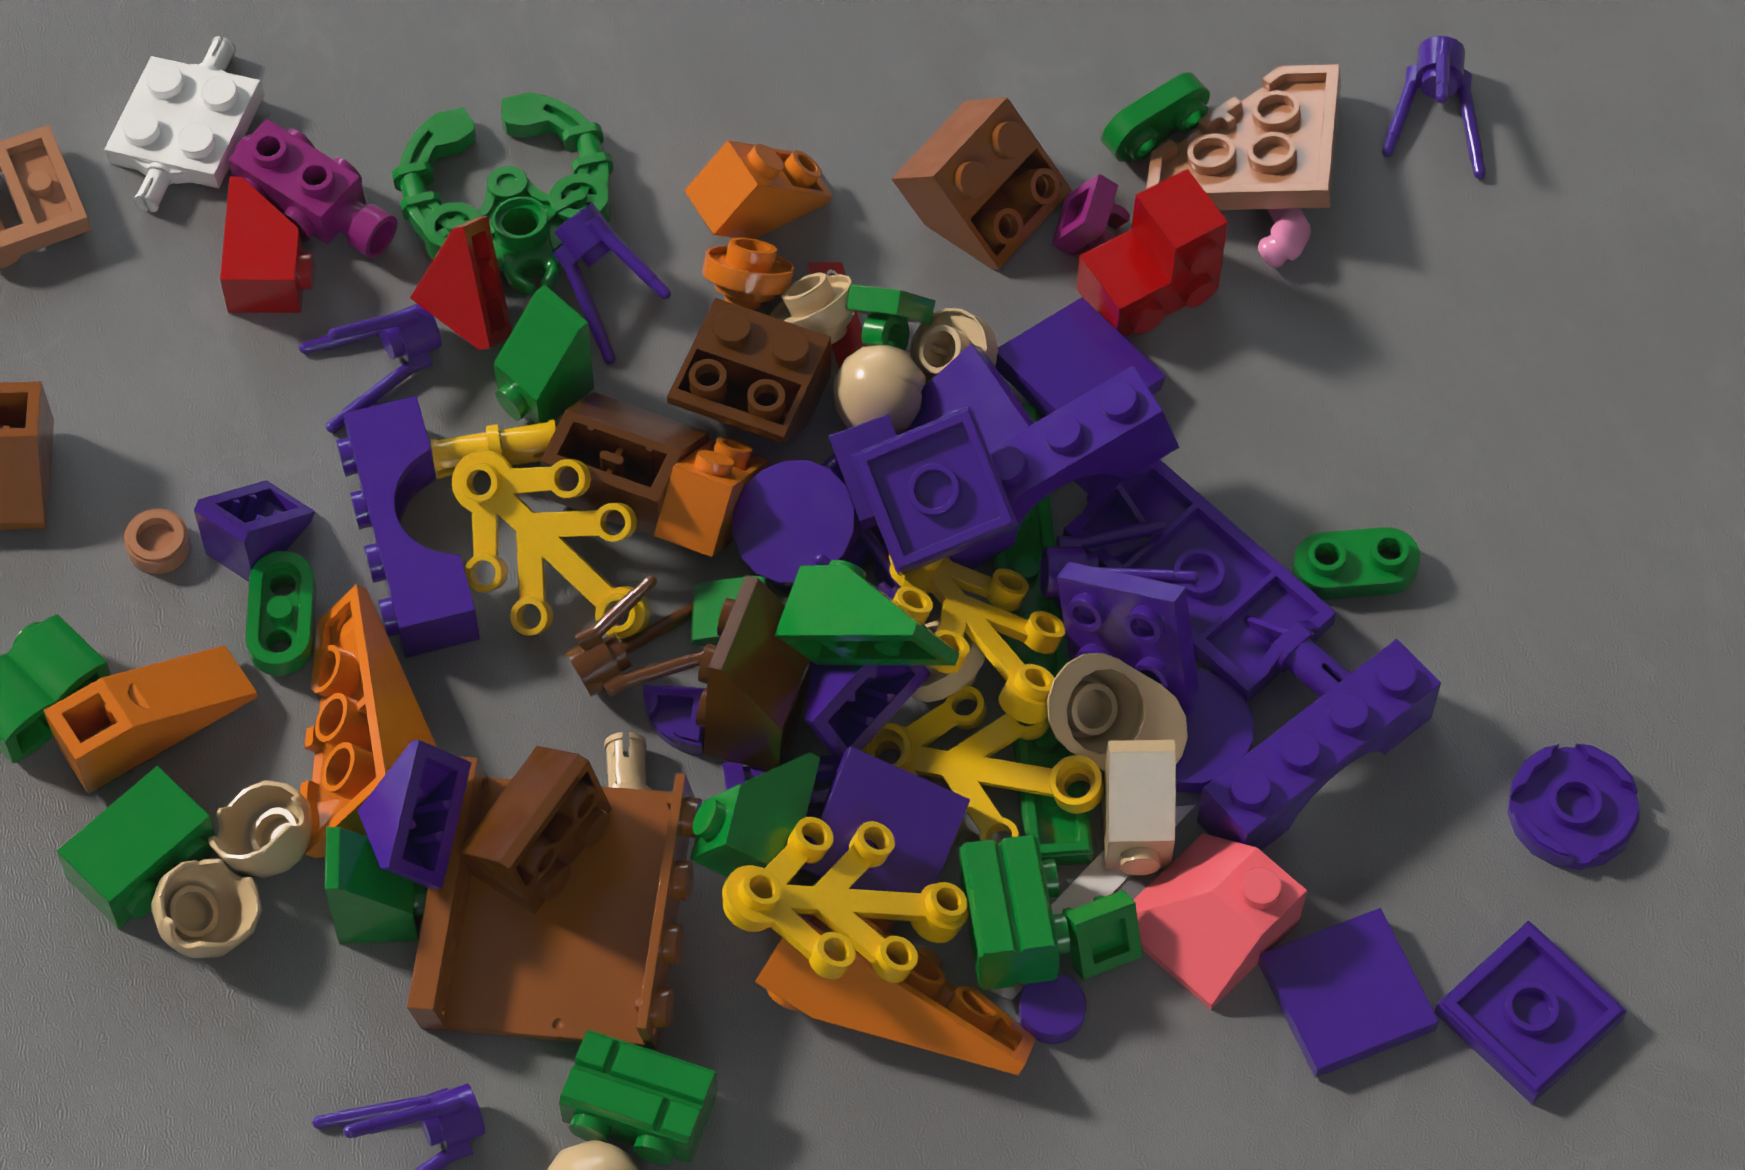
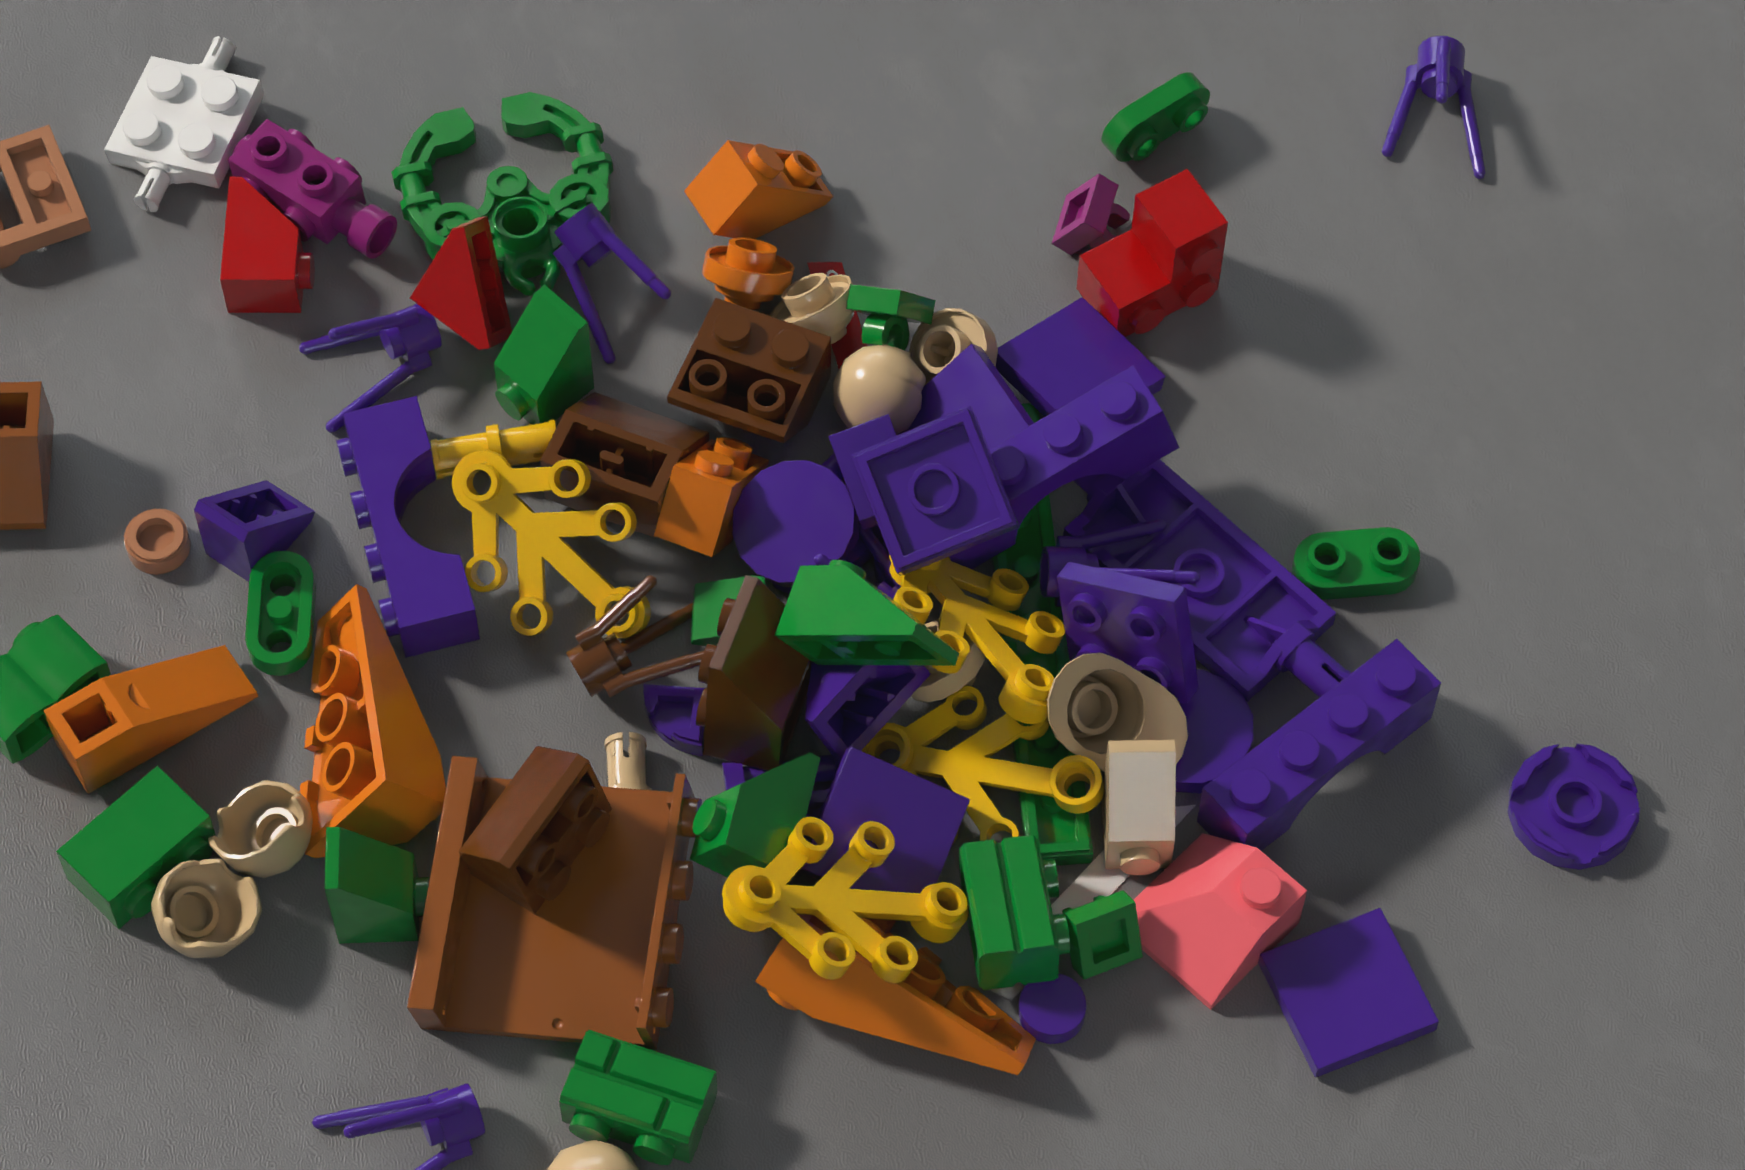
(416, 813): dark purple slope -> none
(983, 181): dark orange slope -> none
(1266, 148): nougat plate -> none
(1287, 237): bright pink arm -> none
(1530, 1012): dark purple tile -> none

